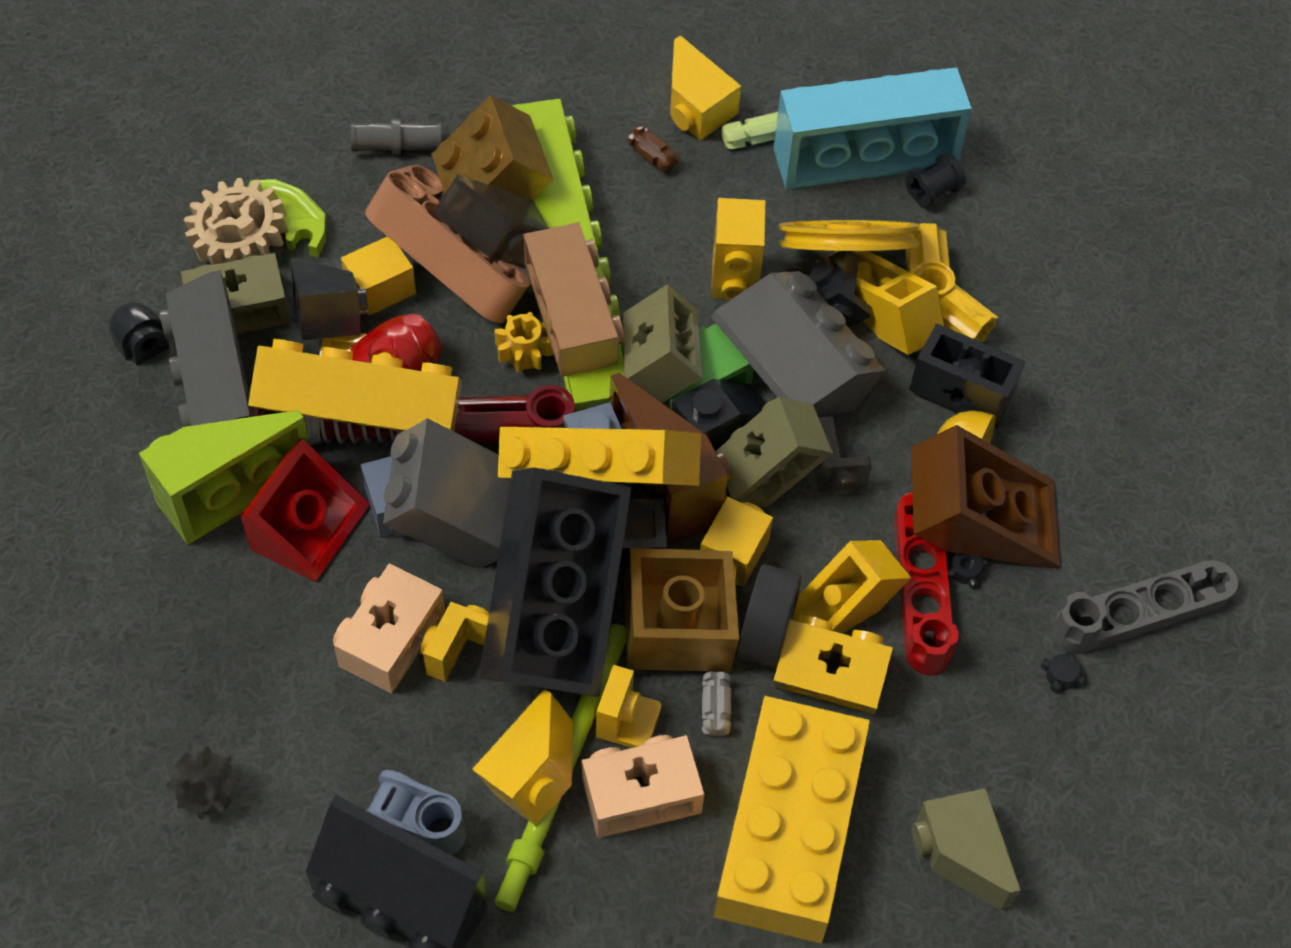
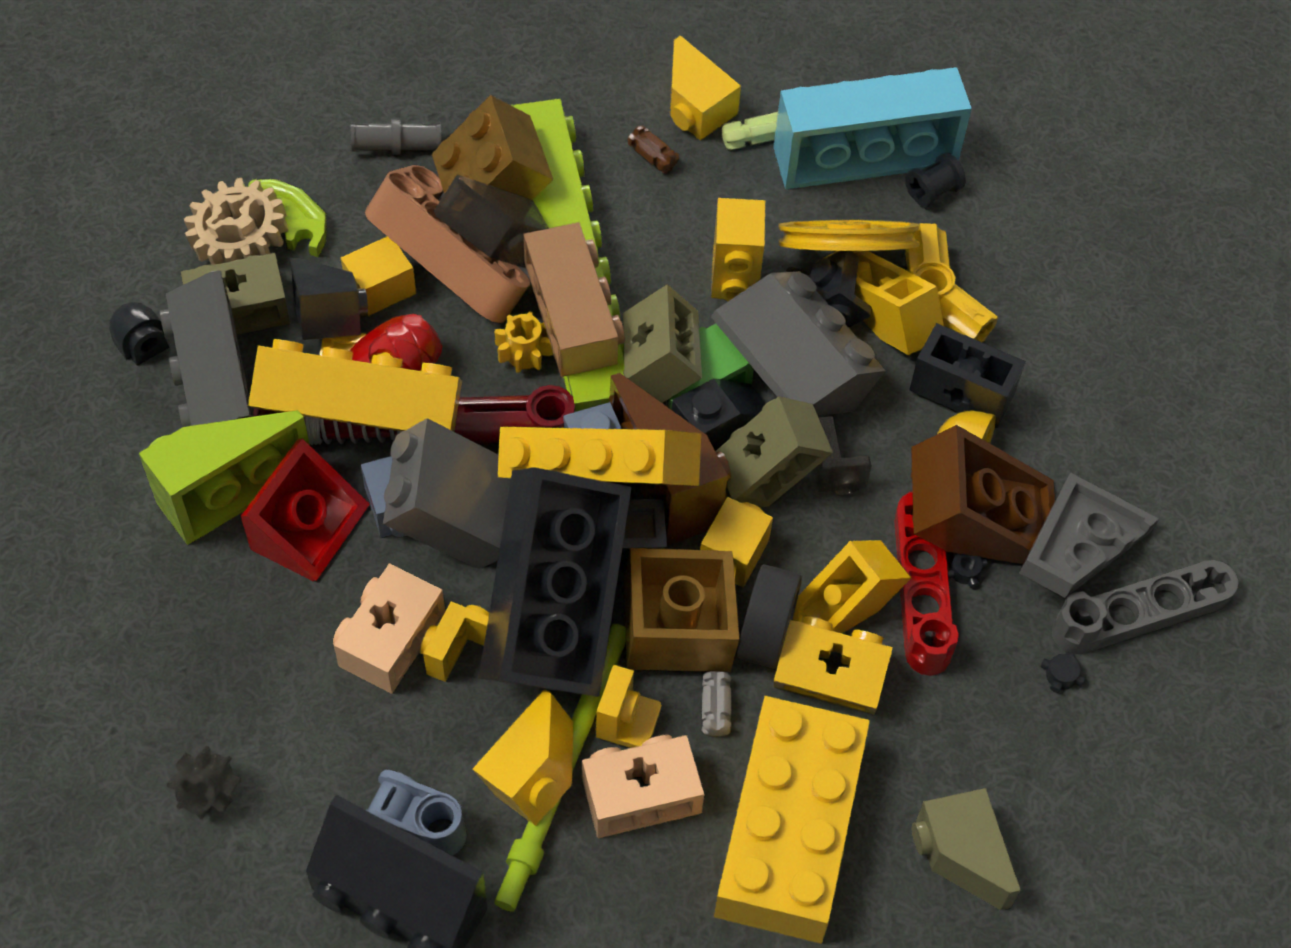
(1083, 536): none -> dark grey wing

